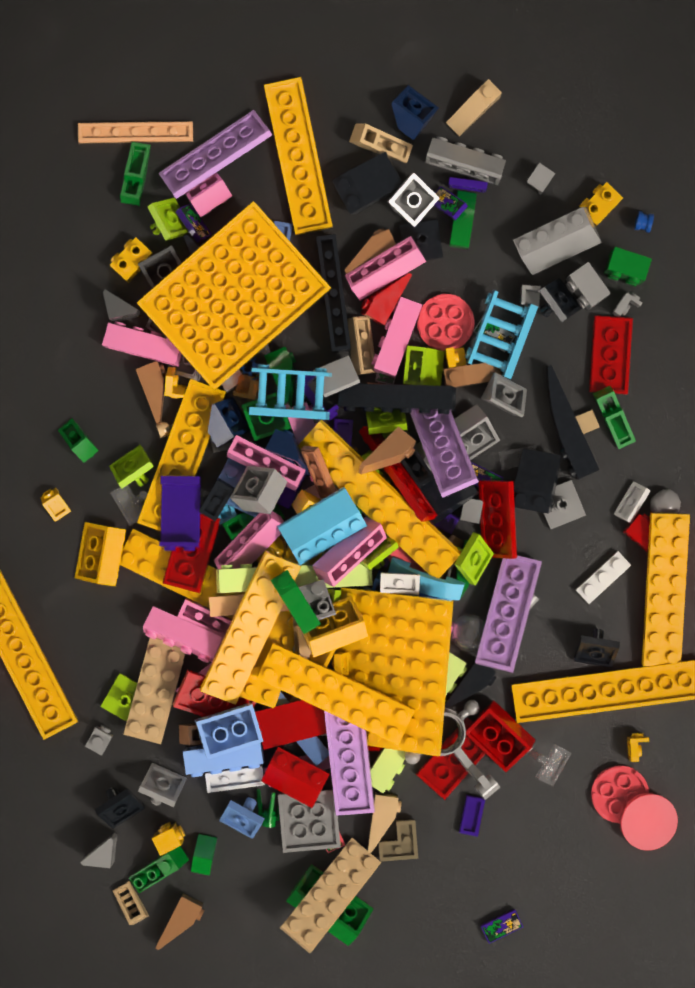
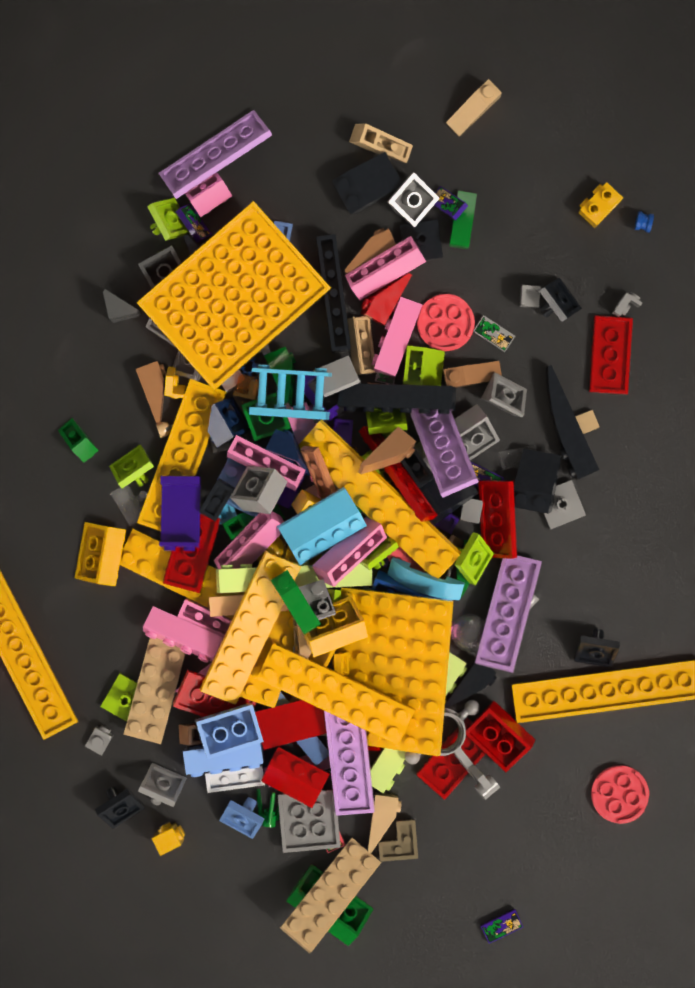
(54, 504): yellow bracket -> none
(103, 854): light grey slope -> none
(127, 261): yellow brick -> none
(135, 132): light nougat tile -> none
(135, 173): green slope -> none
(136, 900): tan slope -> none
(141, 344): bright pink brick -> none
(158, 869): green slope -> none
(183, 917): medium nougat slope -> none
(204, 854): green slope -> none
(298, 156): yellow plate -> none
(400, 583): white plate -> none
(412, 112): dark blue slope -> none
(455, 357): yellow bracket -> none
(465, 161): light grey slope -> none
(470, 185): dark purple tile -> none
(472, 815): dark purple tile -> none
(514, 349): medium azure fence -> none
(540, 178): light grey panel -> none
(552, 764): clear plate -> none
(557, 240): light grey slope -> none
(587, 286): light grey brick -> none
(603, 577): white plate -> none
(614, 417): green slope -> none
(627, 266): green brick -> none
(632, 502): white plate -> none
(634, 749): yellow bracket -> none
(639, 530): red brick -> none
(648, 821): coral tile -> none
(665, 502): light grey hair -> none
(665, 588): yellow plate -> none

